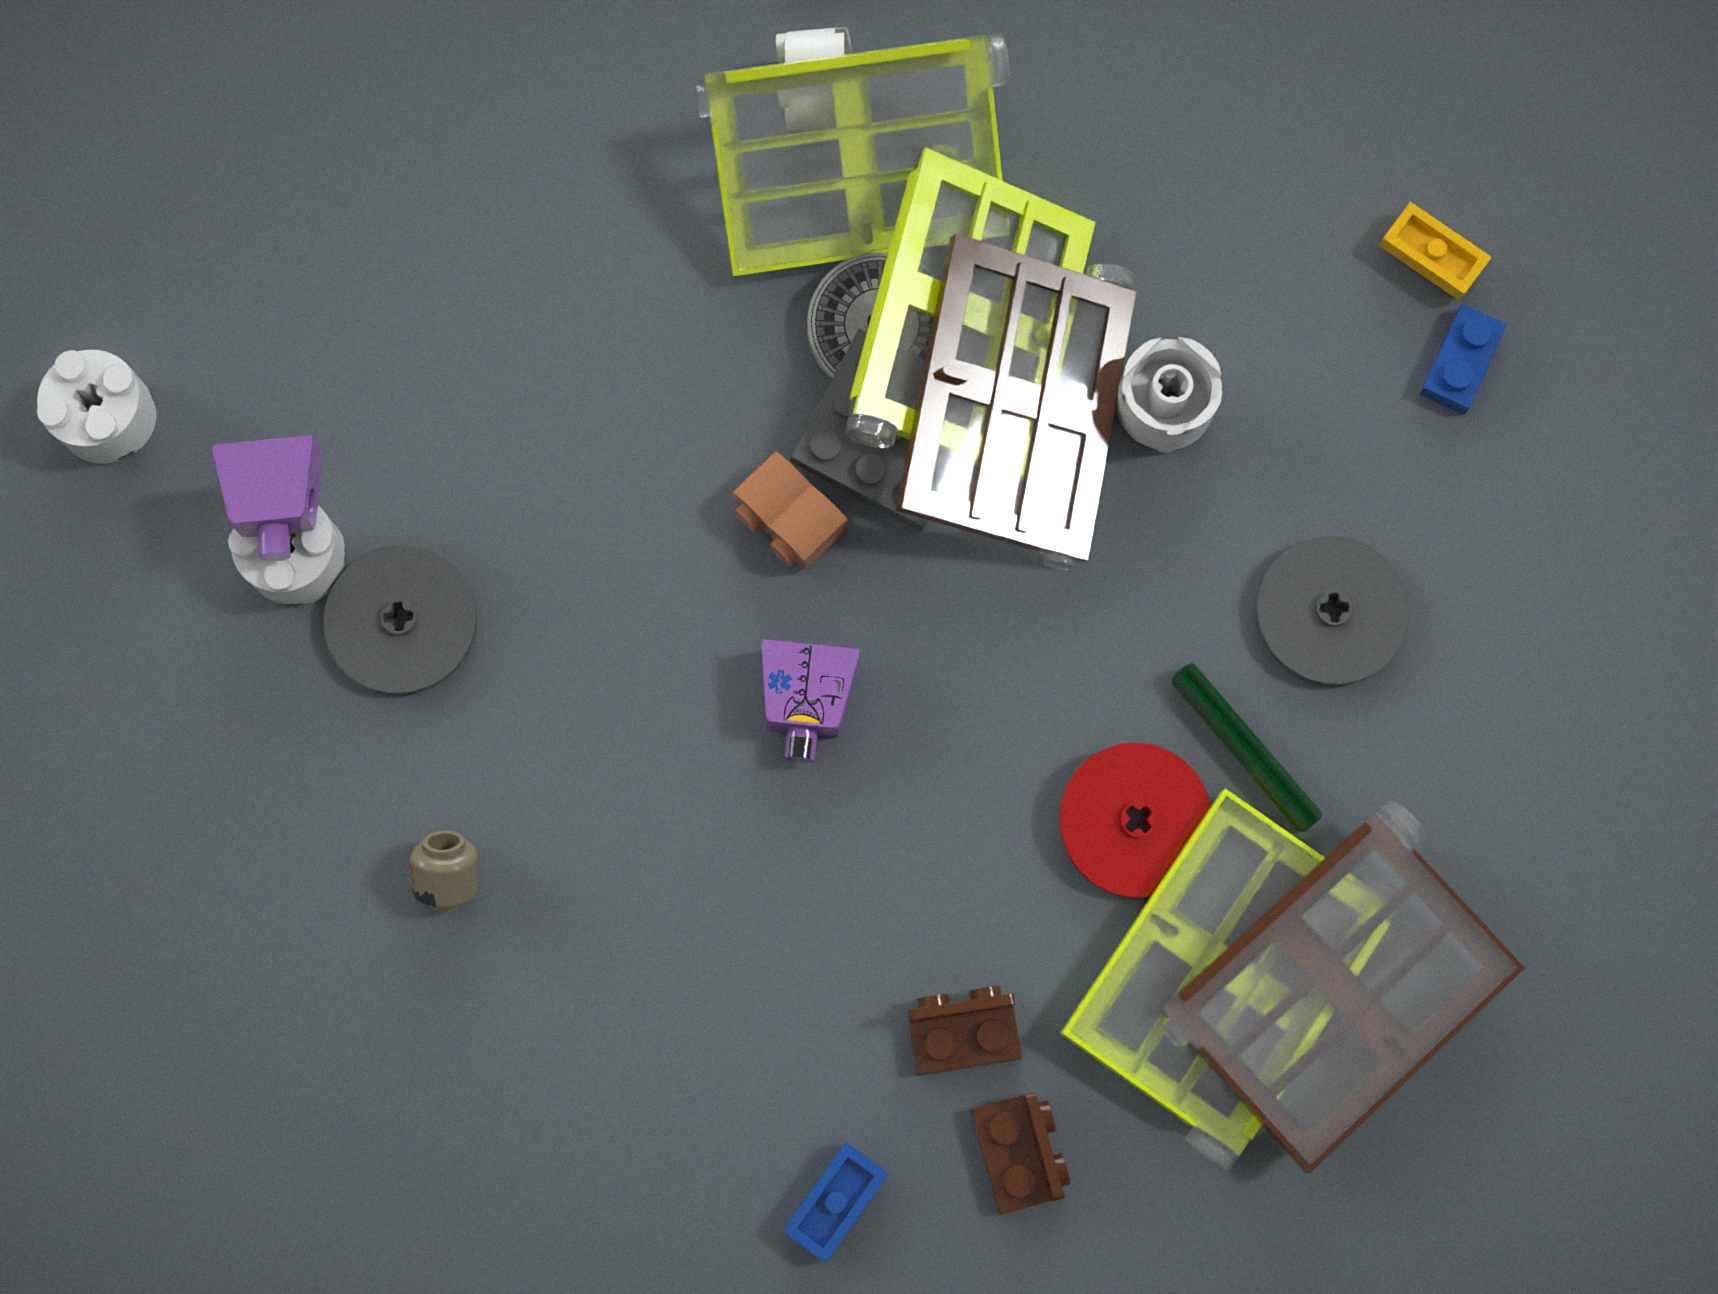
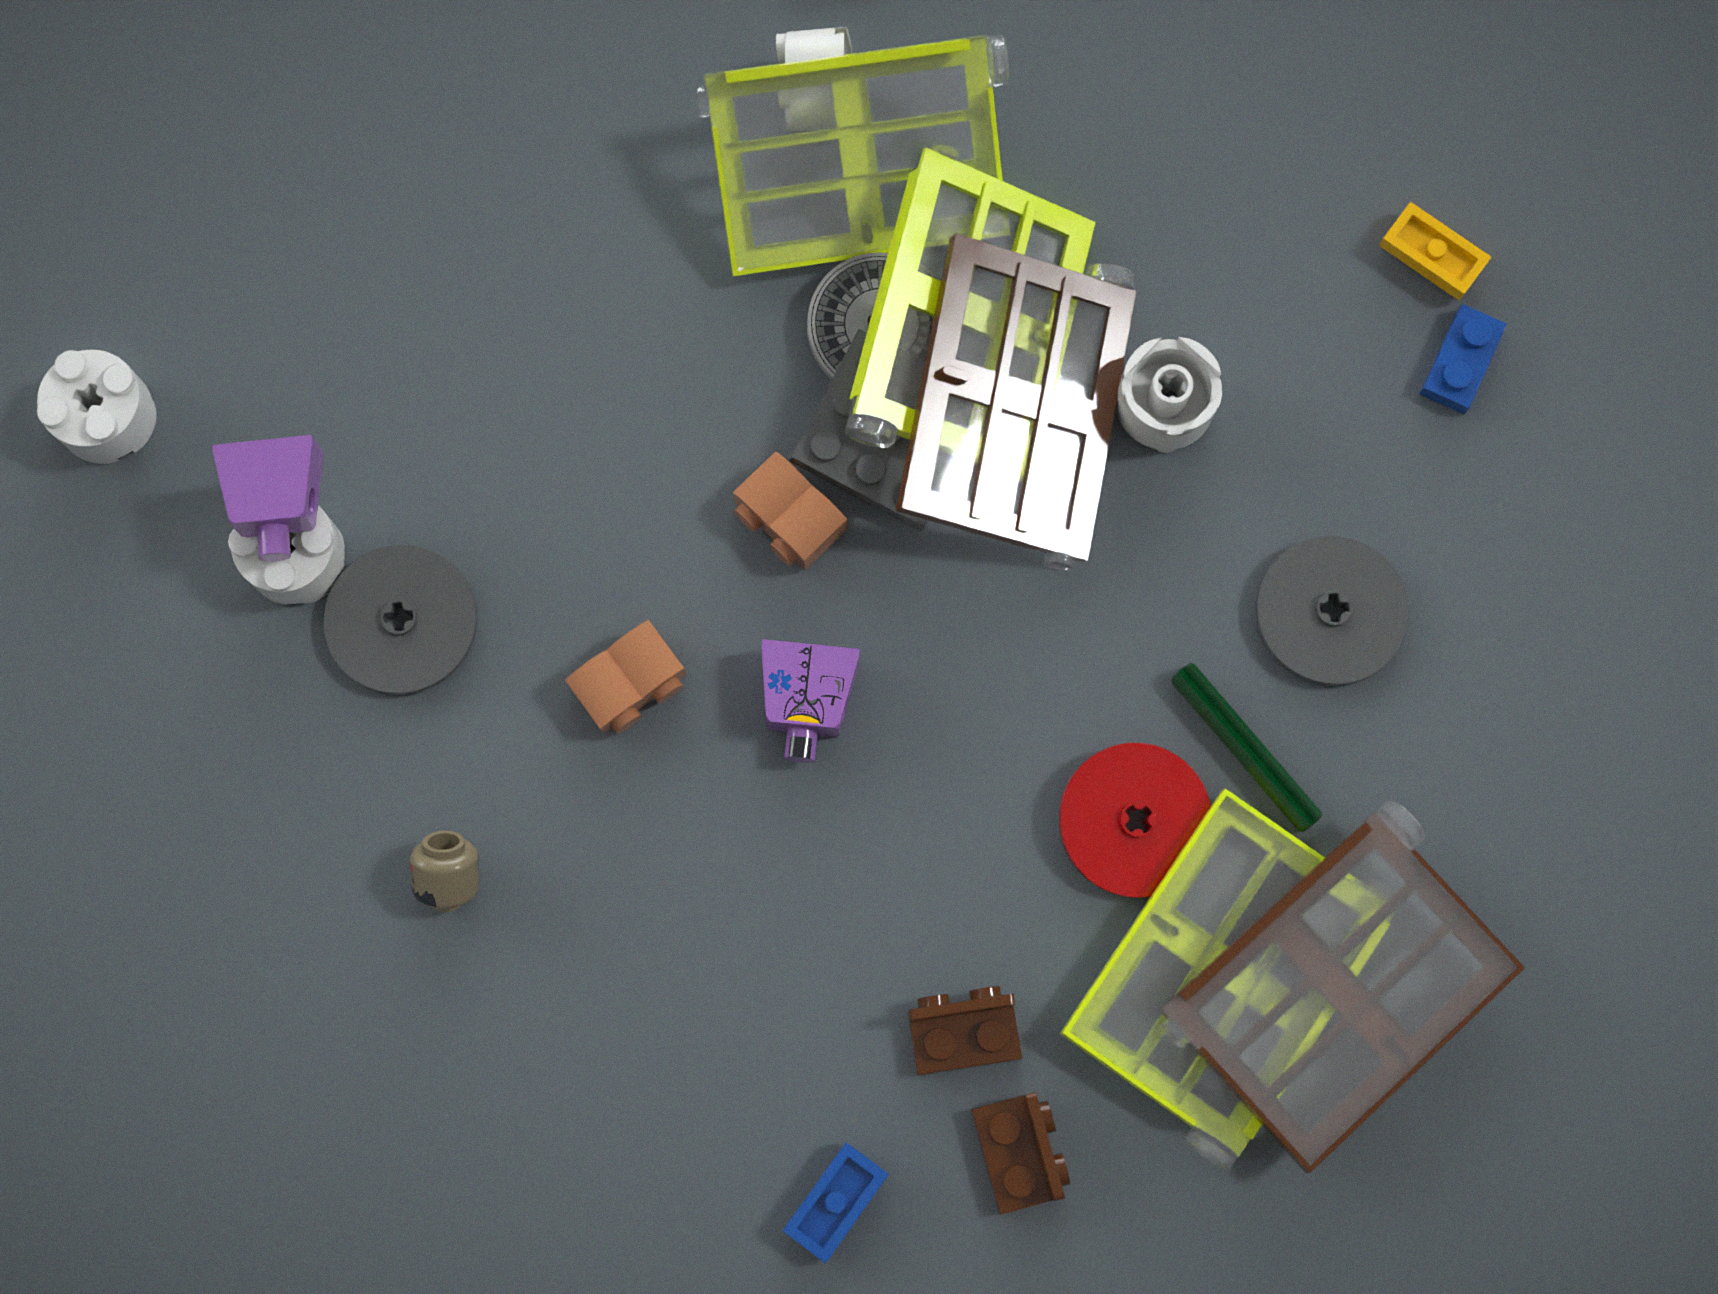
(627, 678): none -> nougat brick

